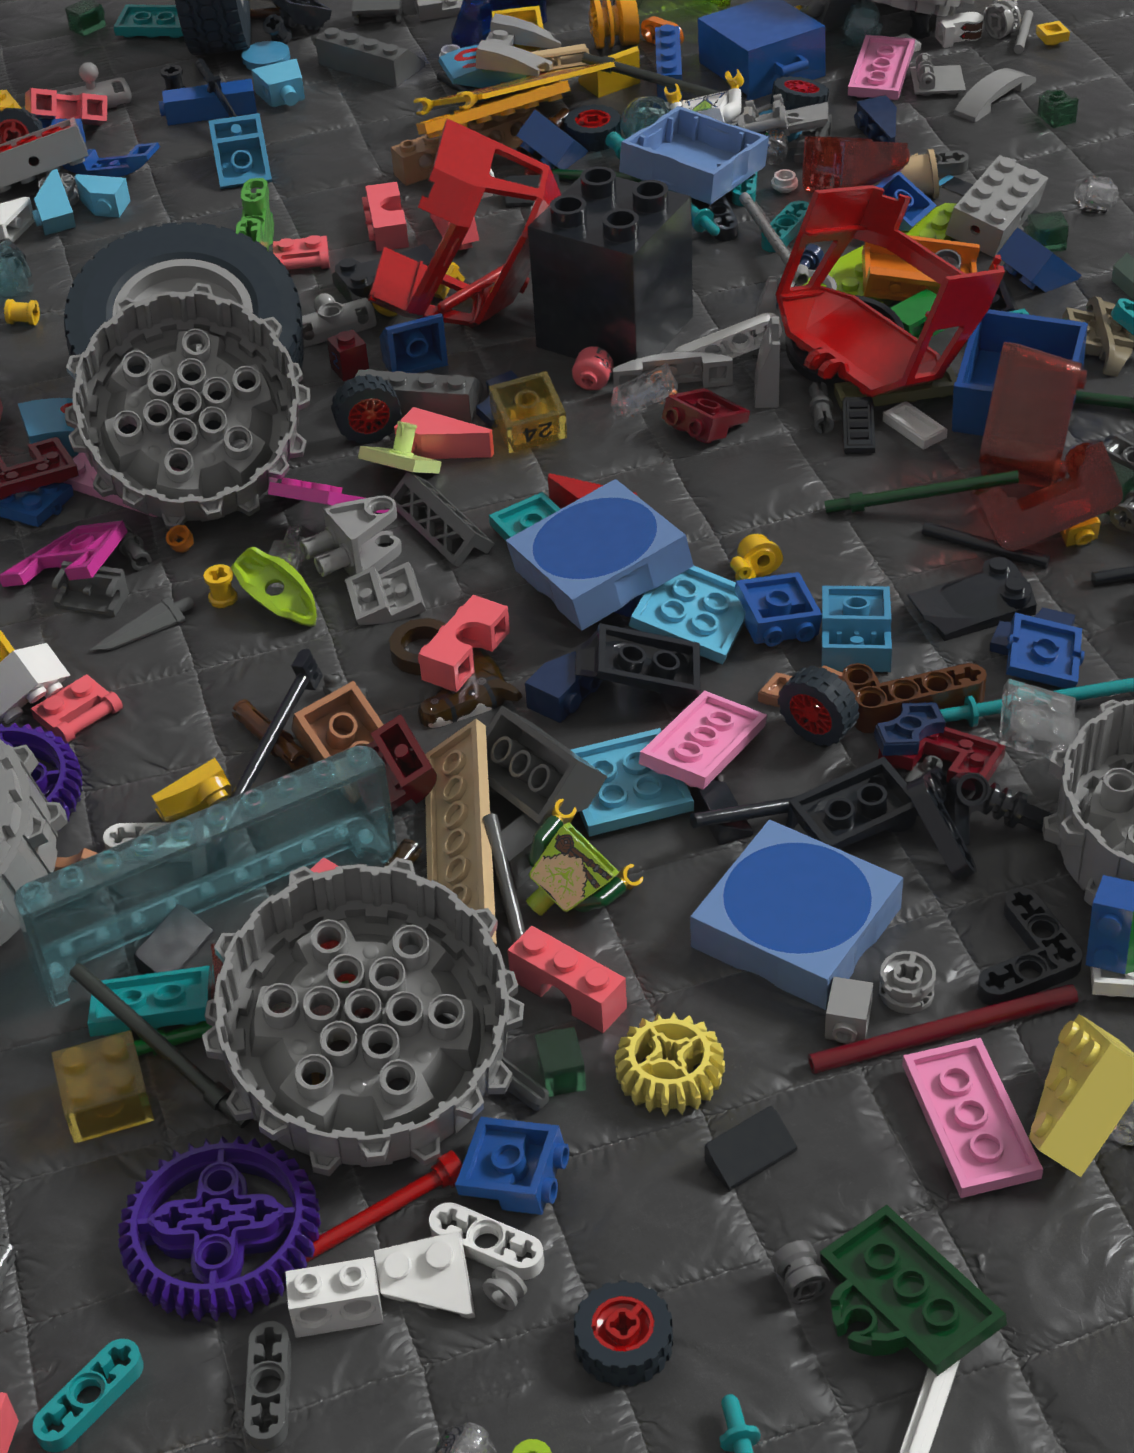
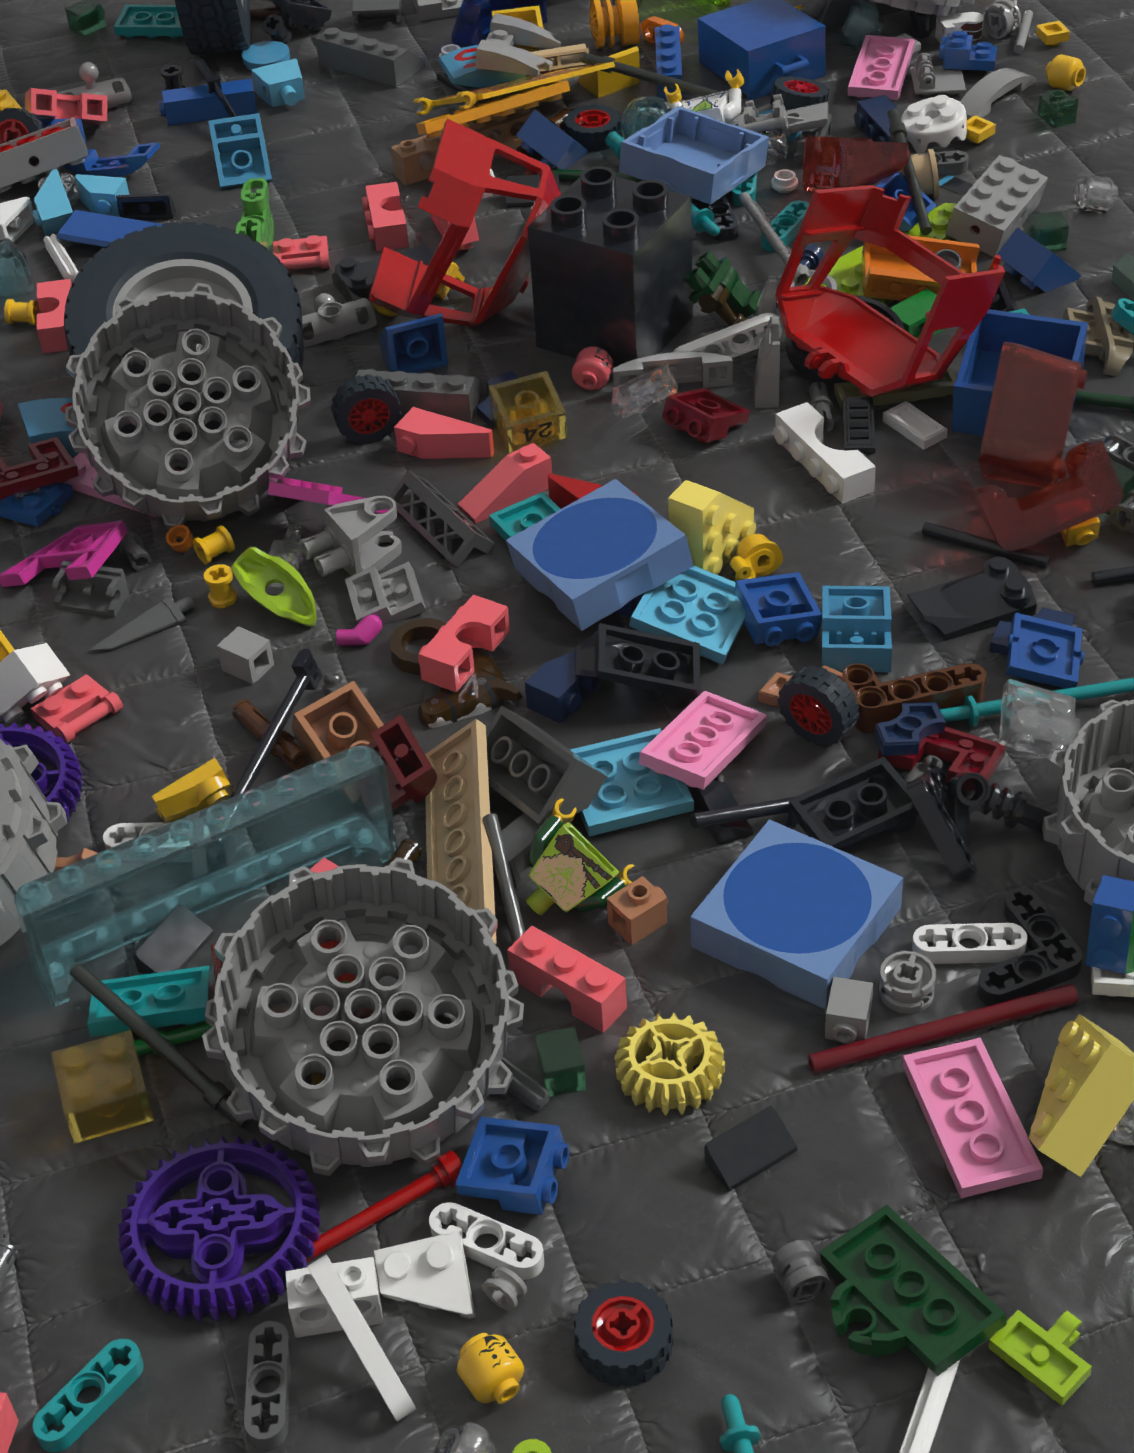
(50, 323): none -> coral arch
(60, 257): none -> white axle
(99, 228): none -> blue slope
(146, 206): none -> black slope
(213, 545): none -> yellow bush
(245, 655): none -> light grey brick
(347, 354): dark red brick -> none
(361, 1338): none -> white beam
(362, 634): none -> dark pink arm
(401, 455): yellowish green tile -> none
(469, 290): red piece -> none
(490, 1368): none -> yellow head
(509, 482): none -> coral slope
(637, 910): none -> nougat brick
(711, 523): none -> light yellow brick
(720, 290): none -> dark green hips
(840, 471): none -> white arch
(858, 501): dark green bar -> none
(898, 134): none -> pearl dark grey bar
(934, 120): none -> white plate
(961, 54): none -> blue plate
(979, 129): none -> yellow plate
(981, 932): none -> white beam
(1043, 1355): none -> lime plate
(1065, 72): none -> yellow head

